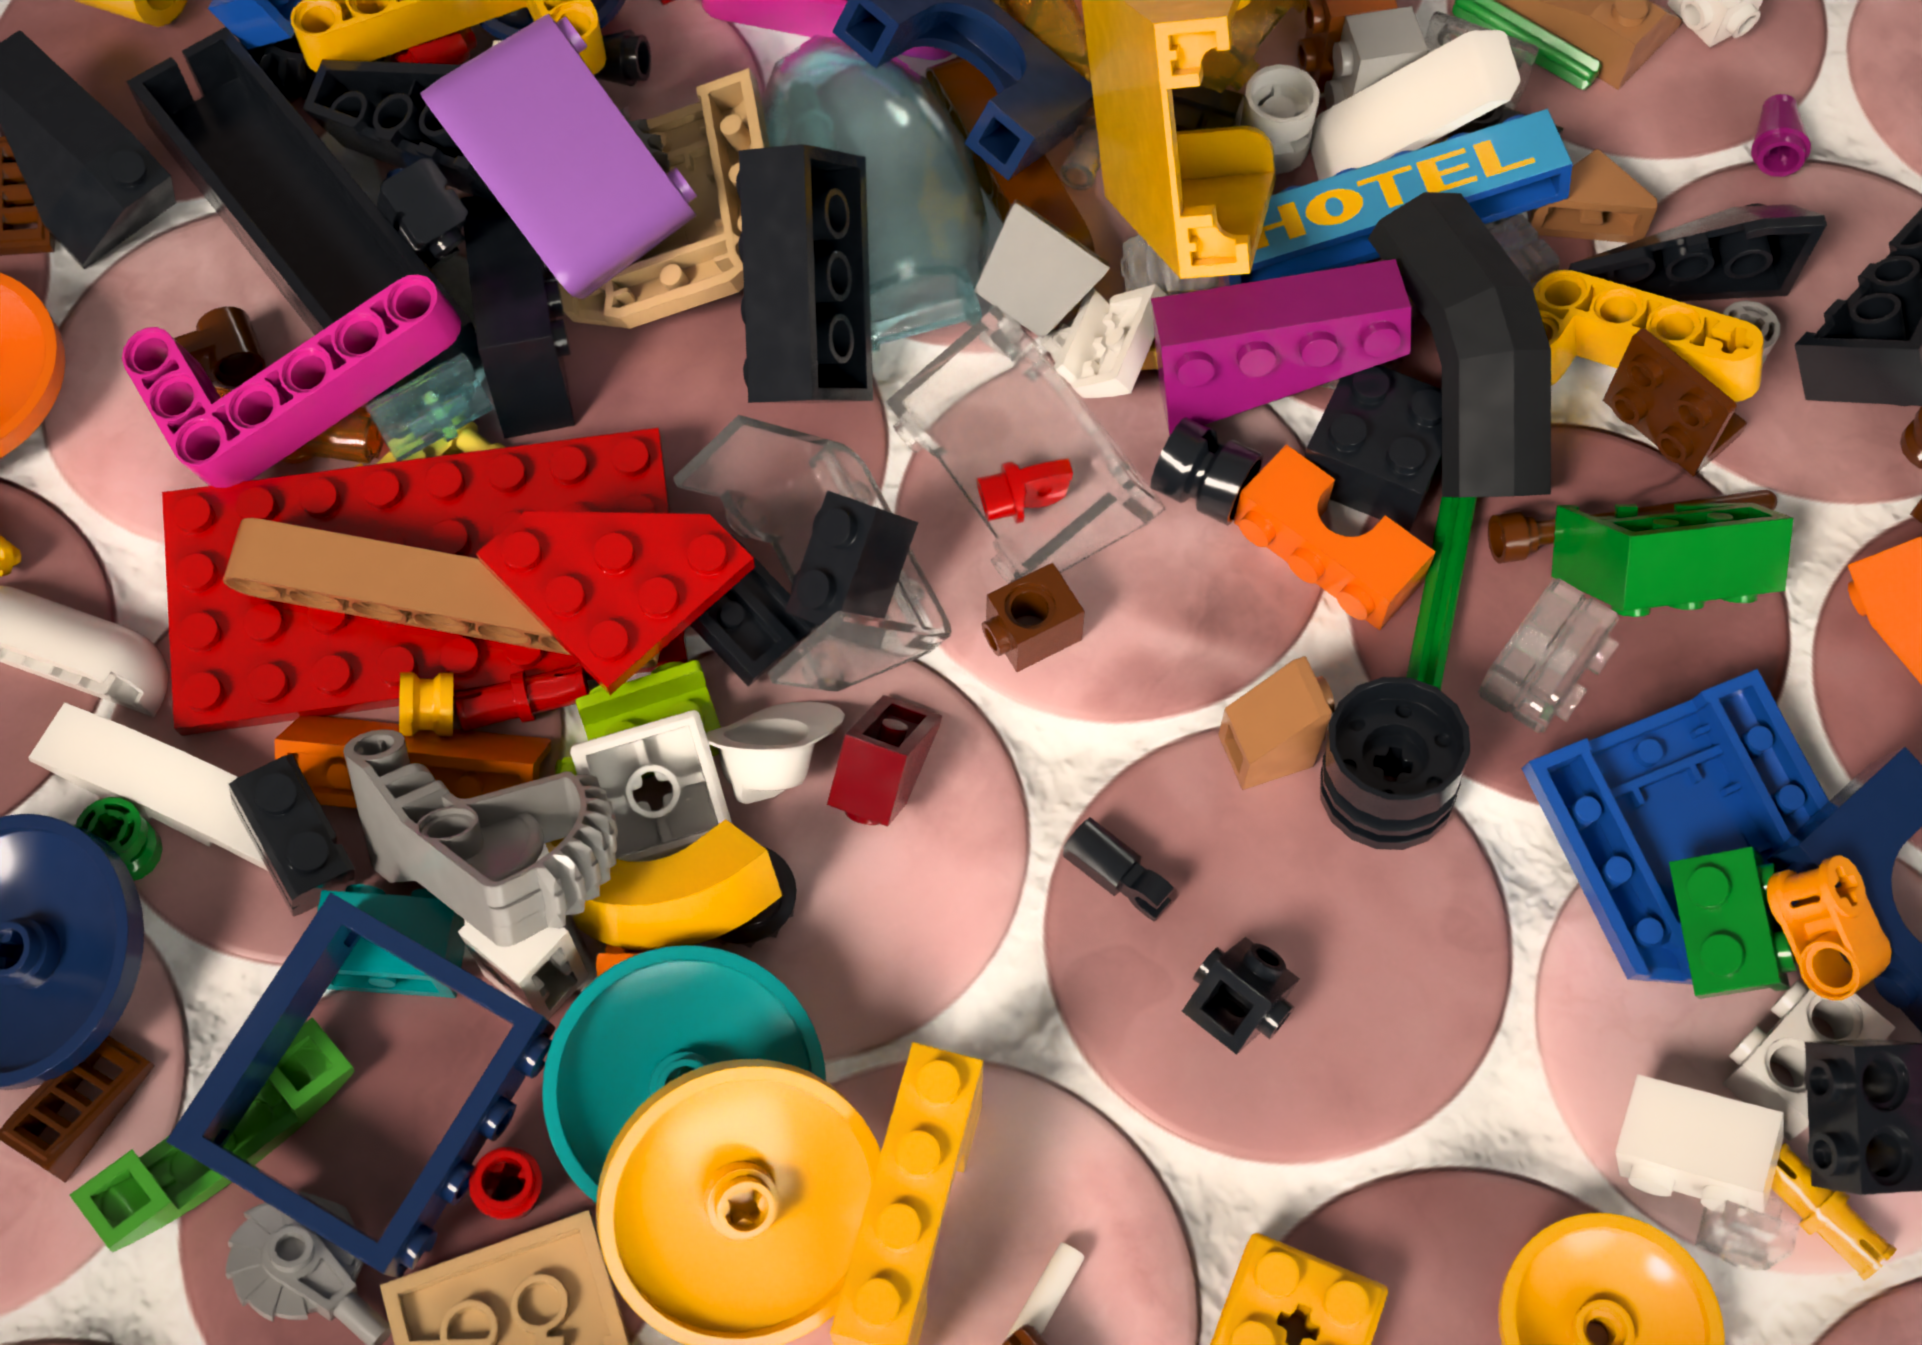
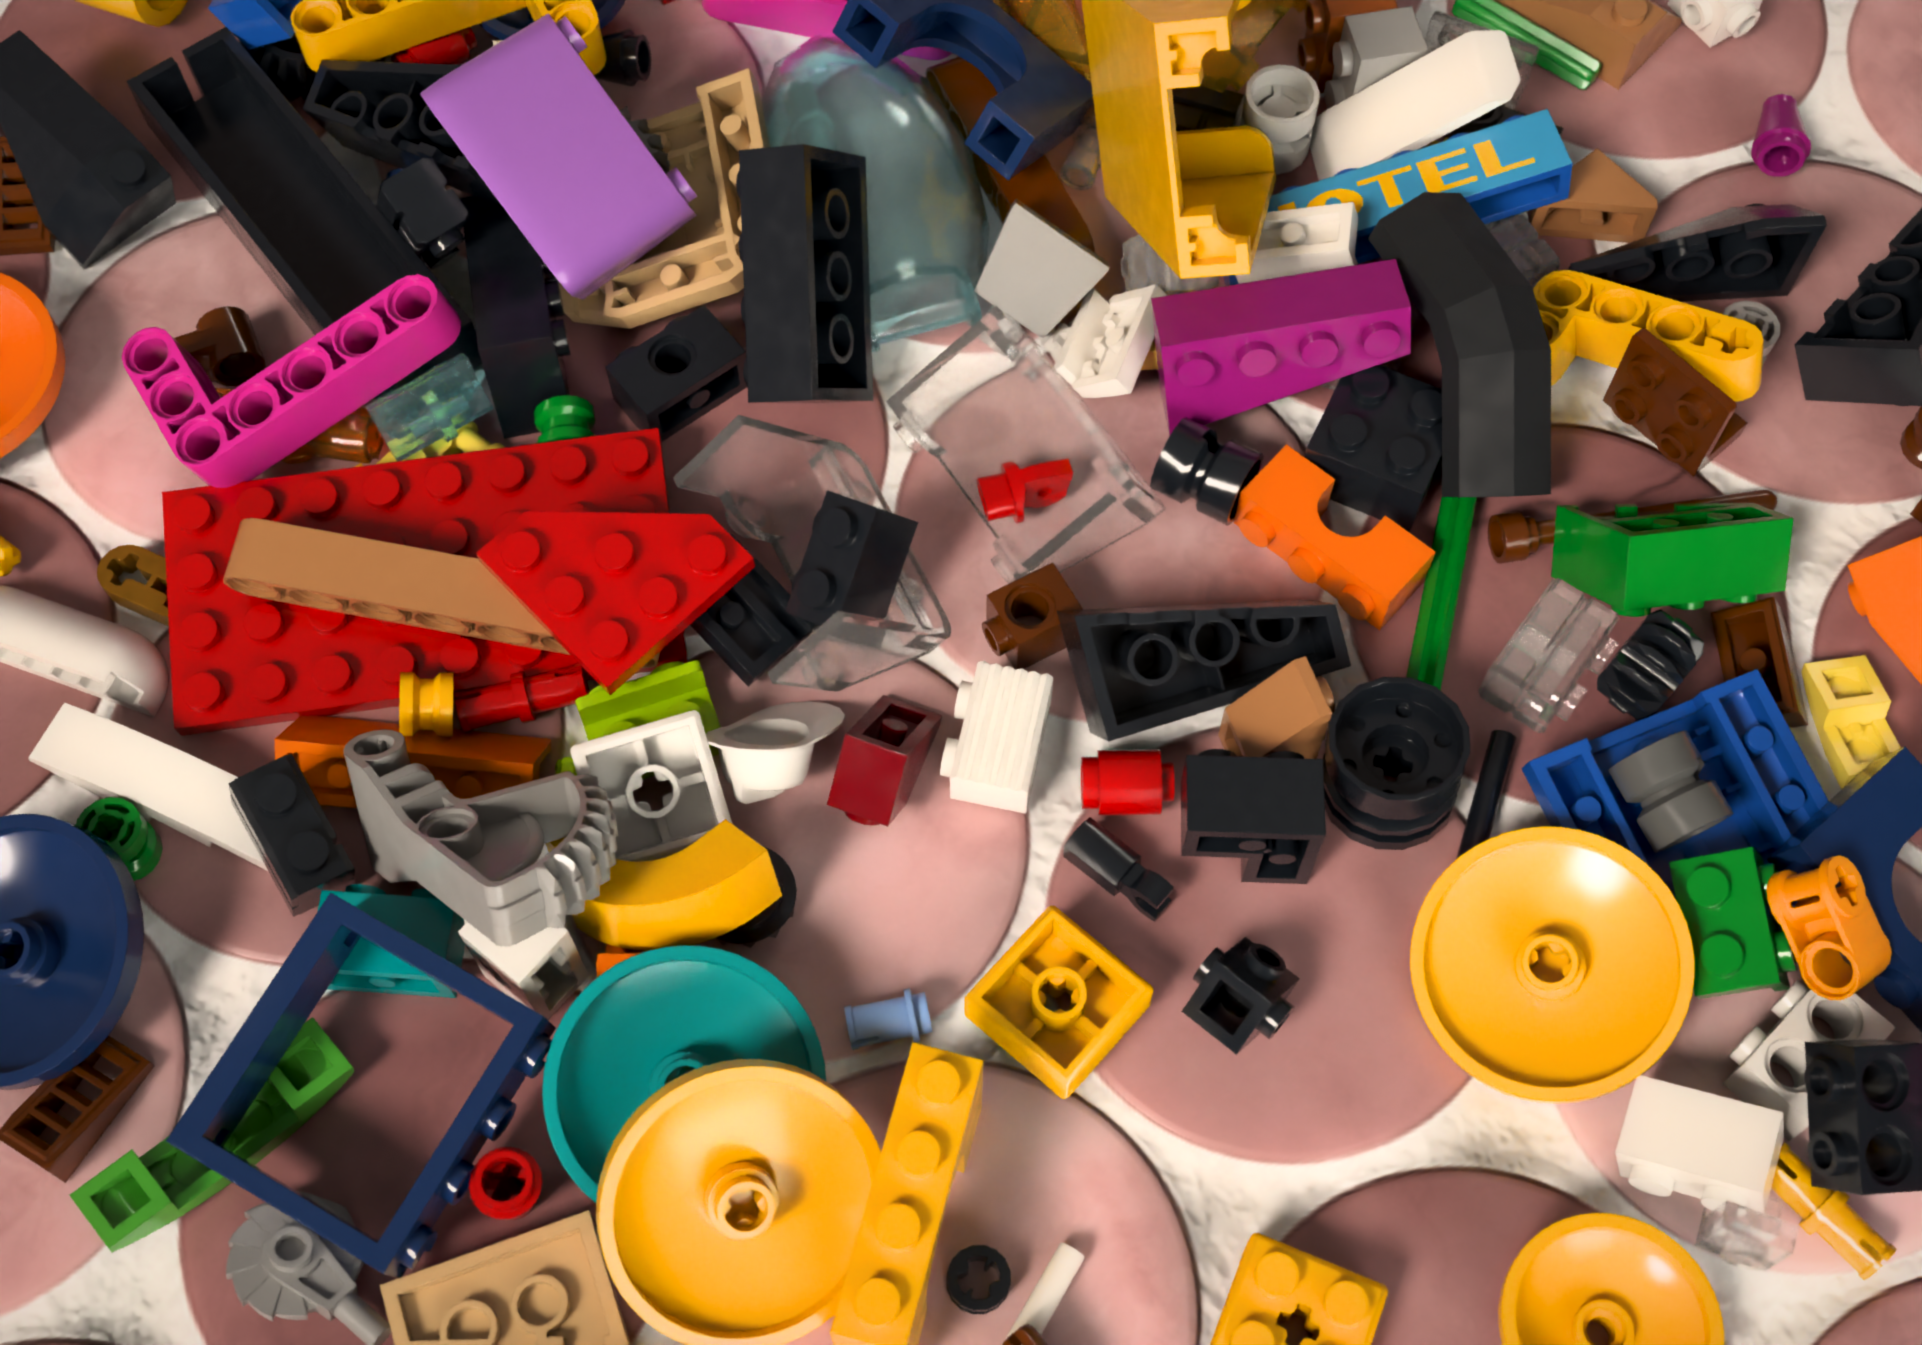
(143, 599): none -> pearl gold beam
(564, 418): none -> green wheel
(671, 401): none -> black brick
(888, 1020): none -> light blue pin
(959, 1269): none -> black bush
(999, 736): none -> white brick
(1057, 959): none -> yellow brick
(1126, 782): none -> red brick
(1183, 660): none -> black wedge
(1255, 811): none -> black brick
(1305, 242): none -> white panel
(1488, 790): none -> black bar
(1552, 964): none -> yellow dish
(1650, 665): none -> black gear
(1670, 791): none -> dark grey wheel
(1759, 639): none -> reddish brown slope
(1849, 714): none -> light yellow slope

